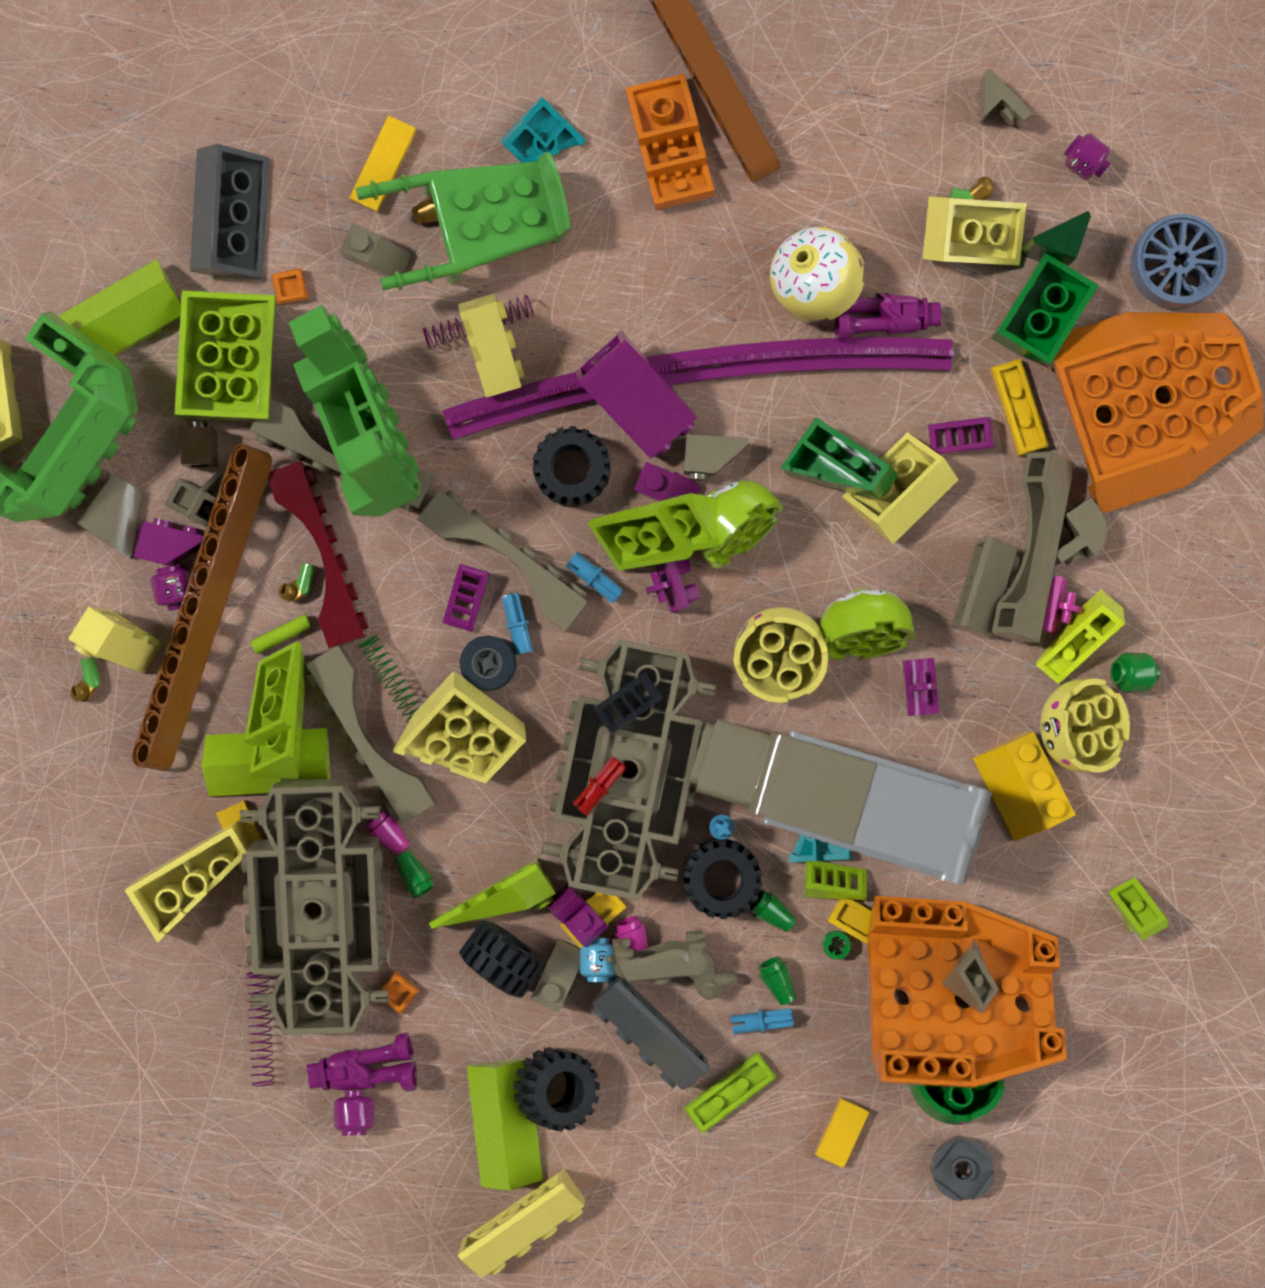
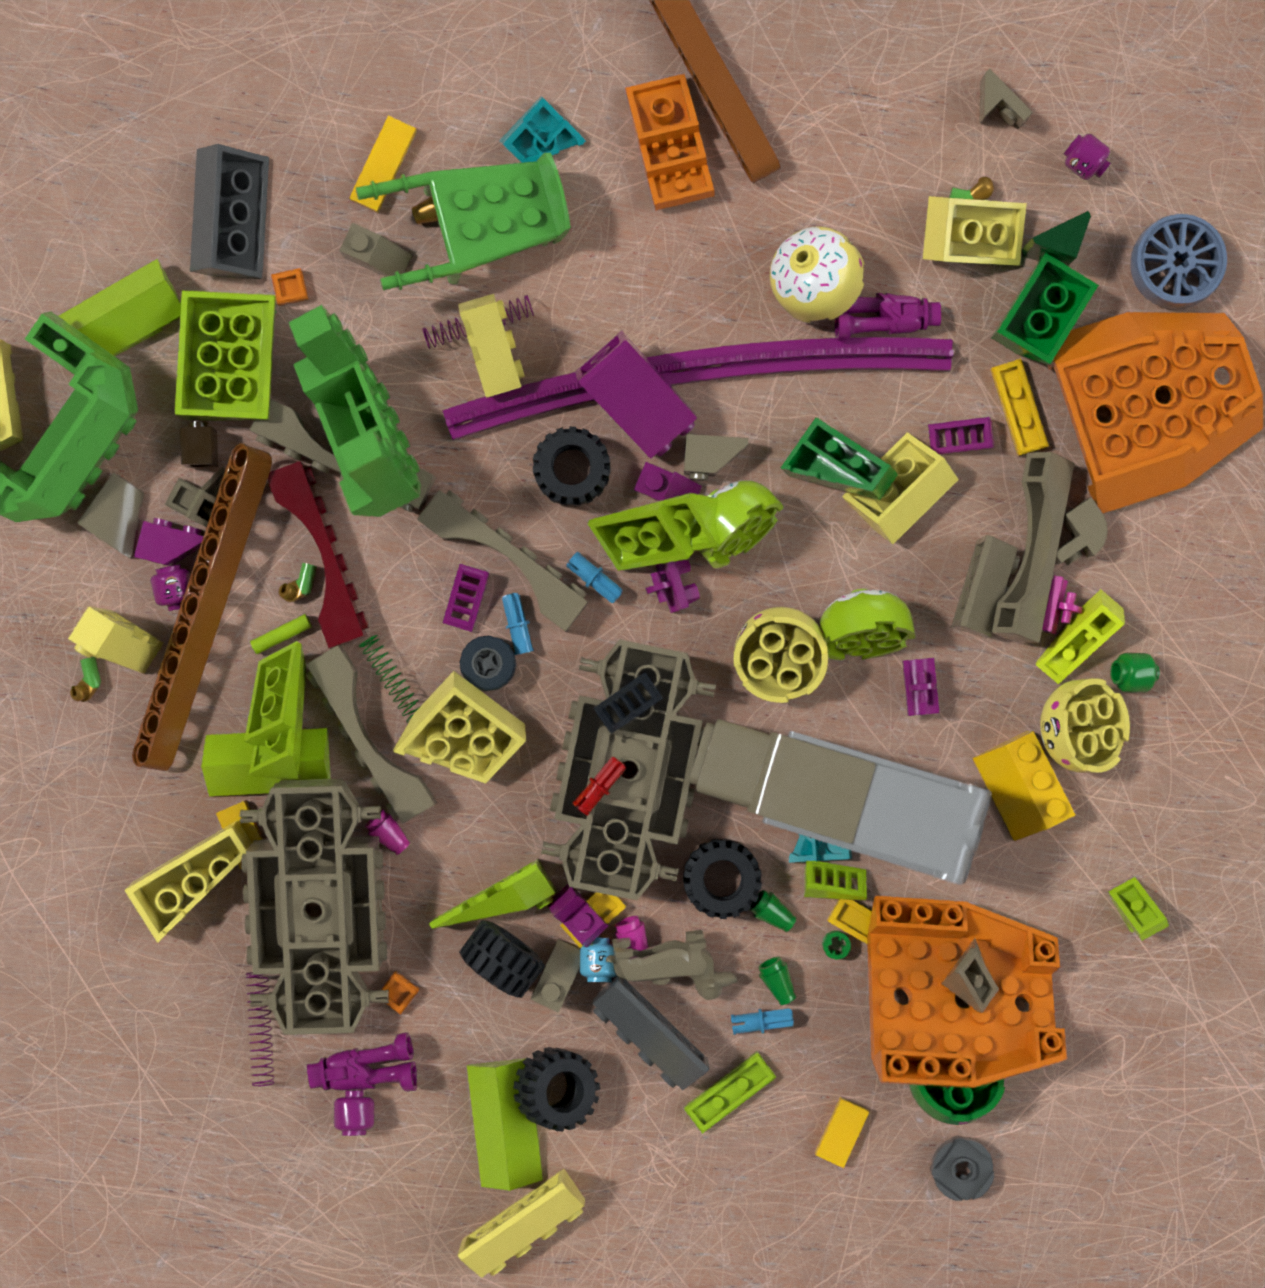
(414, 875): green cone -> none
(721, 827): dark azure axle -> none

